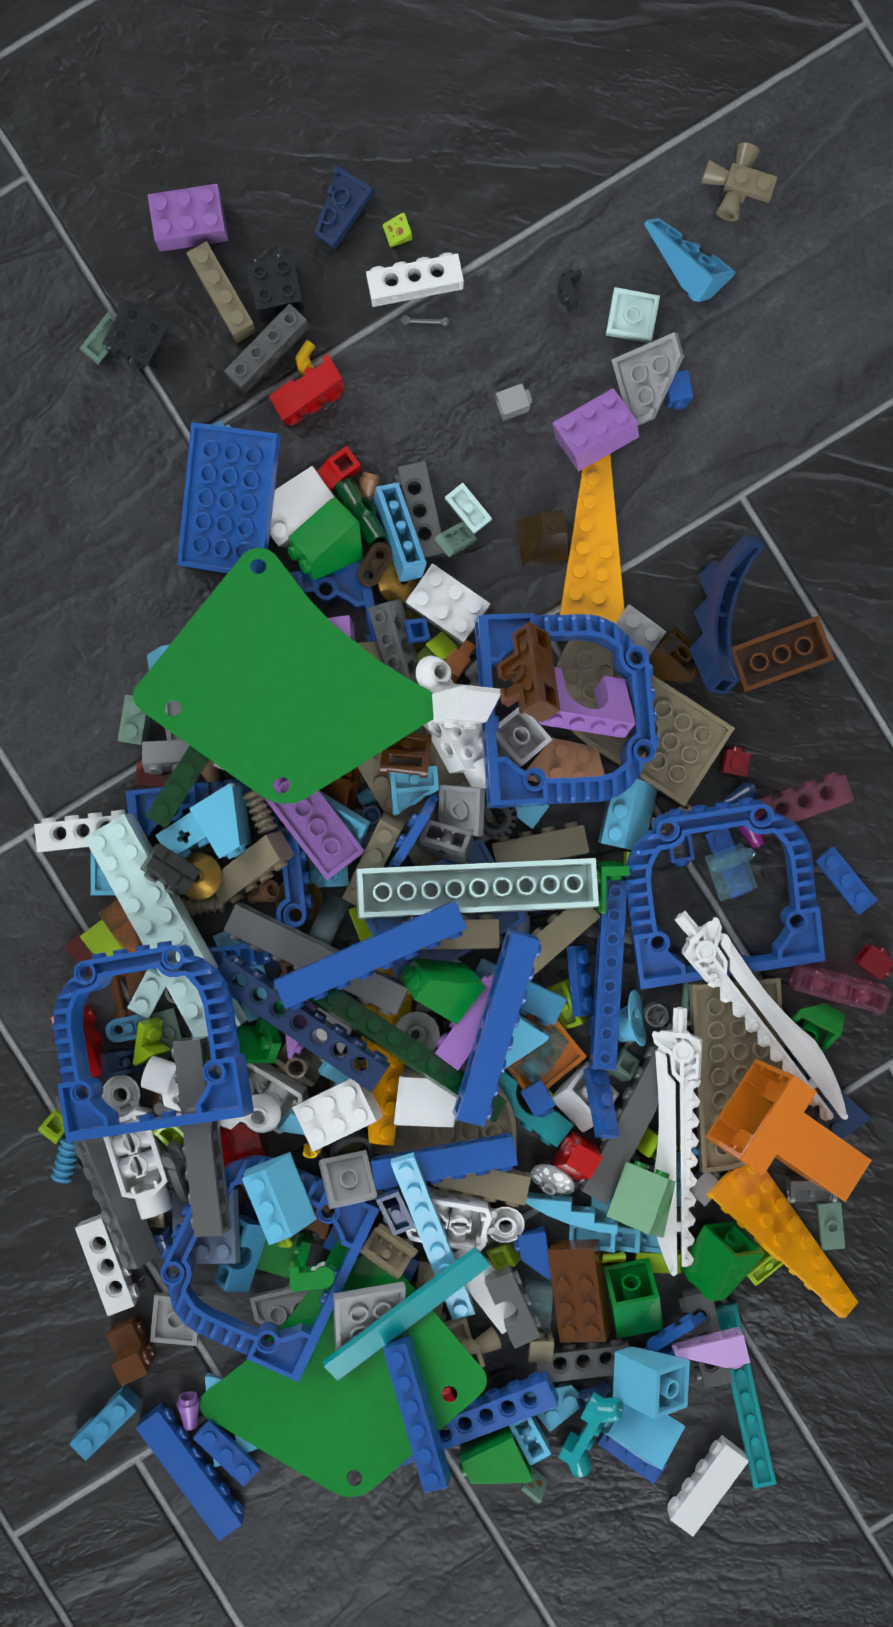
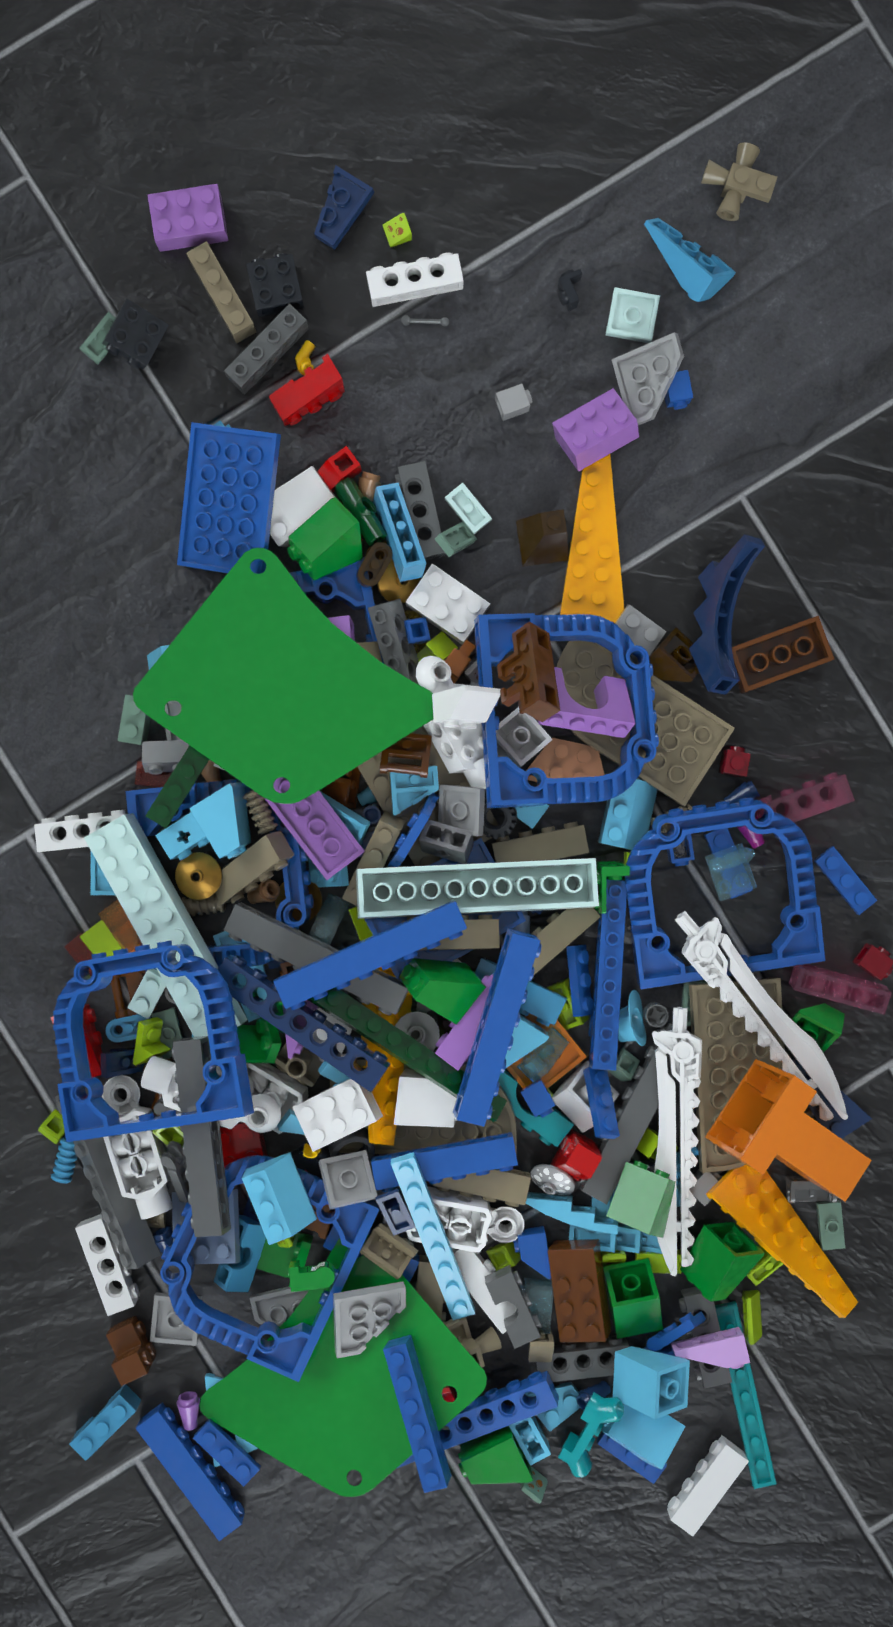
(169, 869): pearl dark grey brick -> none
(406, 1313): teal tile -> none
(752, 1316): none -> lime slope

